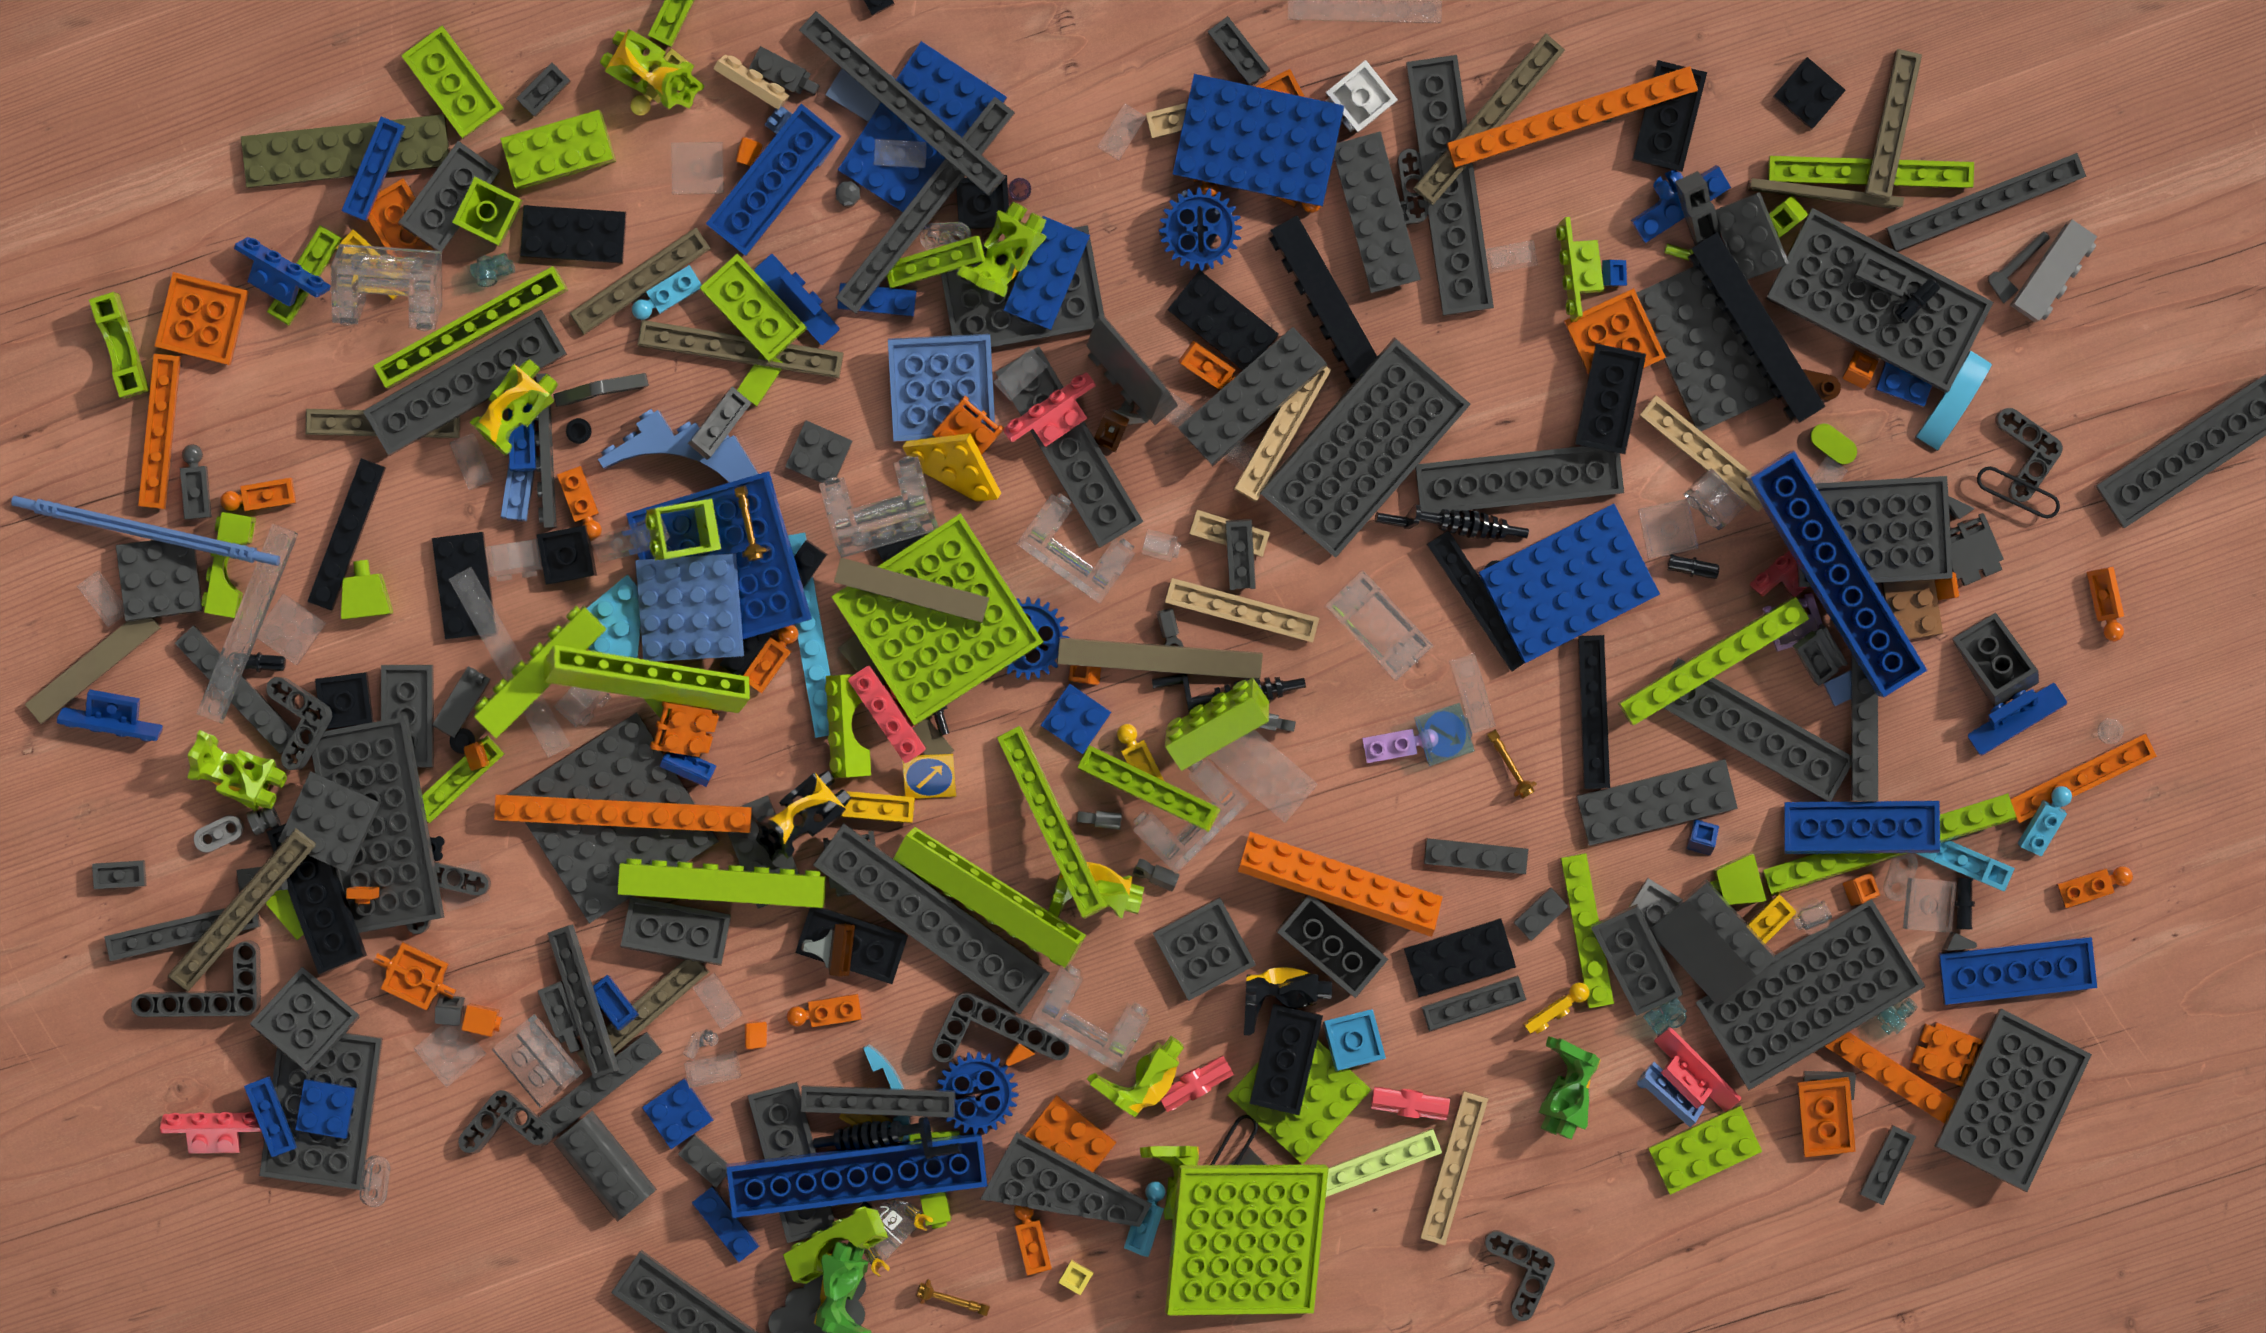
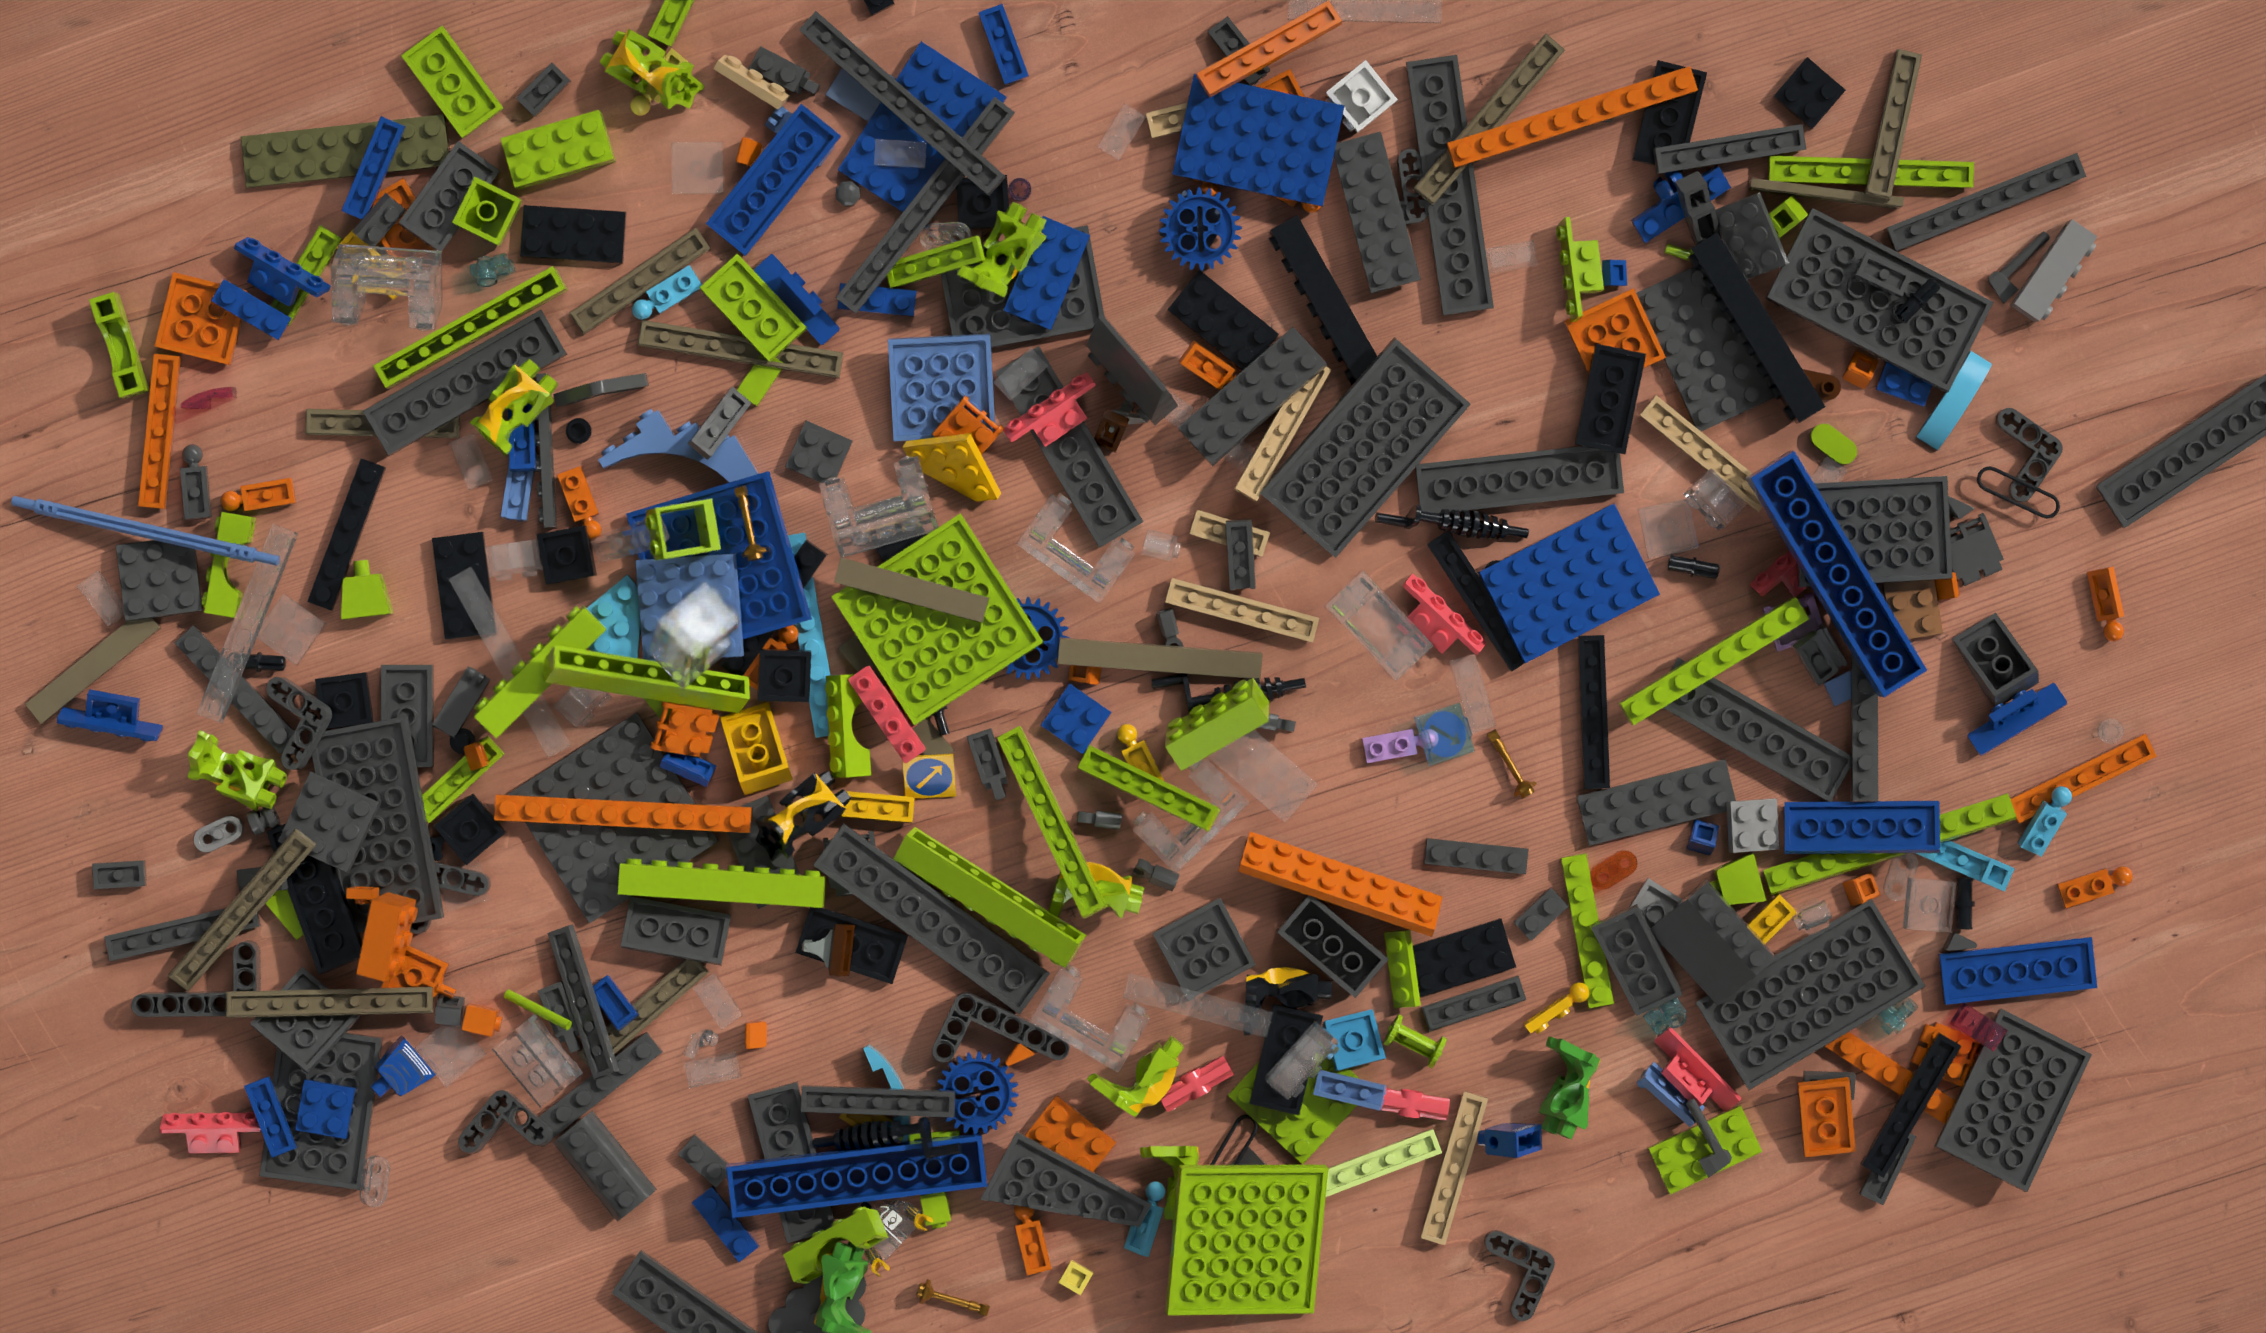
(203, 399): none -> clear pink slope
(251, 309): none -> blue plate
(329, 1002): none -> dark tan tile
(379, 220): none -> dark grey plate
(387, 936): none -> orange brick
(401, 1069): none -> blue torso
(470, 829): none -> black plate
(537, 1009): none -> lime bar
(678, 1113): blue plate -> none
(694, 635): none -> clear piece
(756, 748): none -> yellow slope
(784, 675): none -> black plate
(826, 1011): orange plate -> none
(988, 761): none -> dark grey hinge
(1003, 44): none -> blue plate
(1198, 1005): none -> clear plate
(1269, 48): none -> orange plate
(1302, 1060): none -> clear slope
(1350, 1090): none -> medium blue hinge
(1402, 968): none -> lime plate
(1415, 1041): none -> lime hose
(1438, 621): none -> coral bracket
(1503, 1139): none -> blue torso
(1613, 869): none -> clear orange plate
(1720, 1157): none -> dark grey piece
(1729, 149): none -> dark grey plate
(1752, 825): none -> light grey plate
(1910, 1105): none -> black plate
(1978, 1026): none -> clear pink slope

